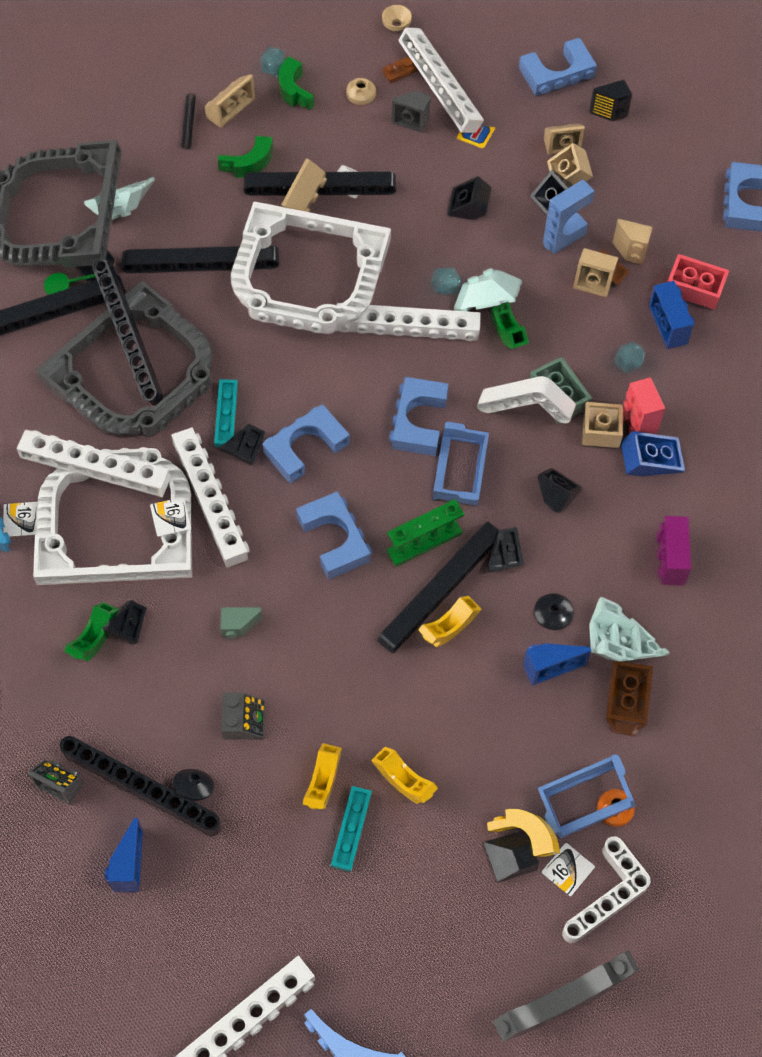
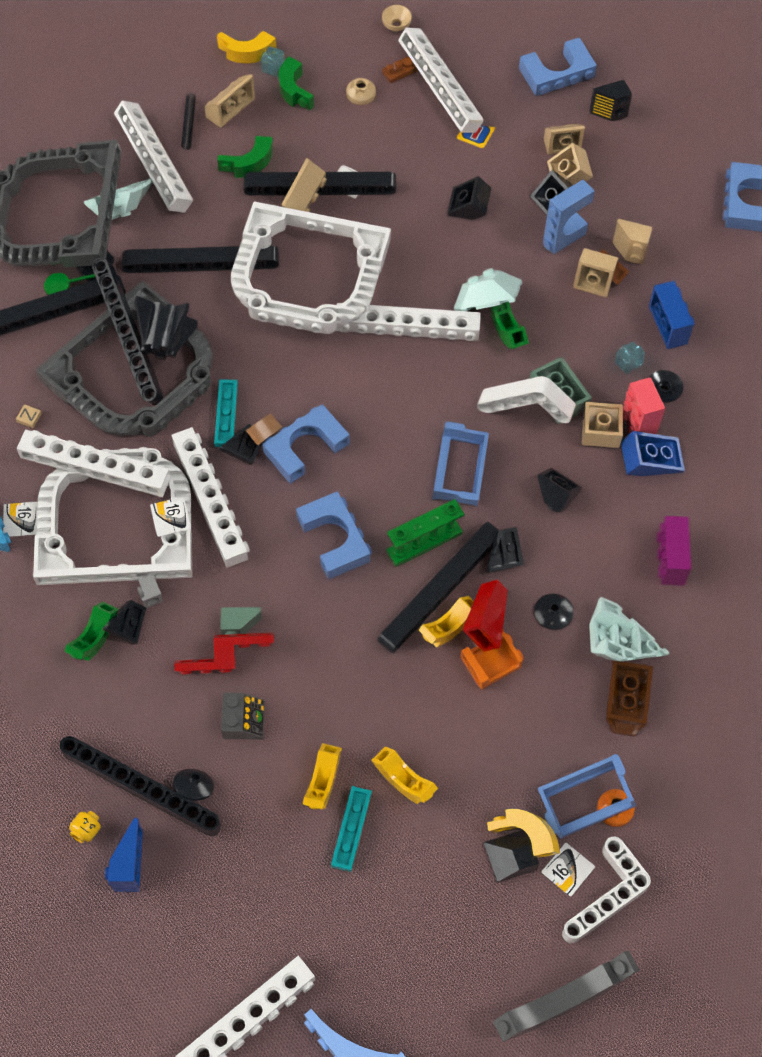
(28, 416): none -> tan tile
(55, 780): dark grey slope -> none
(84, 826): none -> yellow head
(149, 591): none -> light grey brick
(153, 156): none -> white brick
(163, 327): none -> black brick
(224, 652): none -> red bracket
(245, 51): none -> yellow arch
(264, 429): none -> medium nougat slope
(411, 110): dark grey slope -> none
(413, 394): medium blue arch -> none
(445, 280): clear light blue brick -> none
(487, 616): none -> red slope
(493, 664): none -> orange panel
(553, 660): blue slope -> none
(669, 381): none -> black dish
(698, 281): coral brick -> none

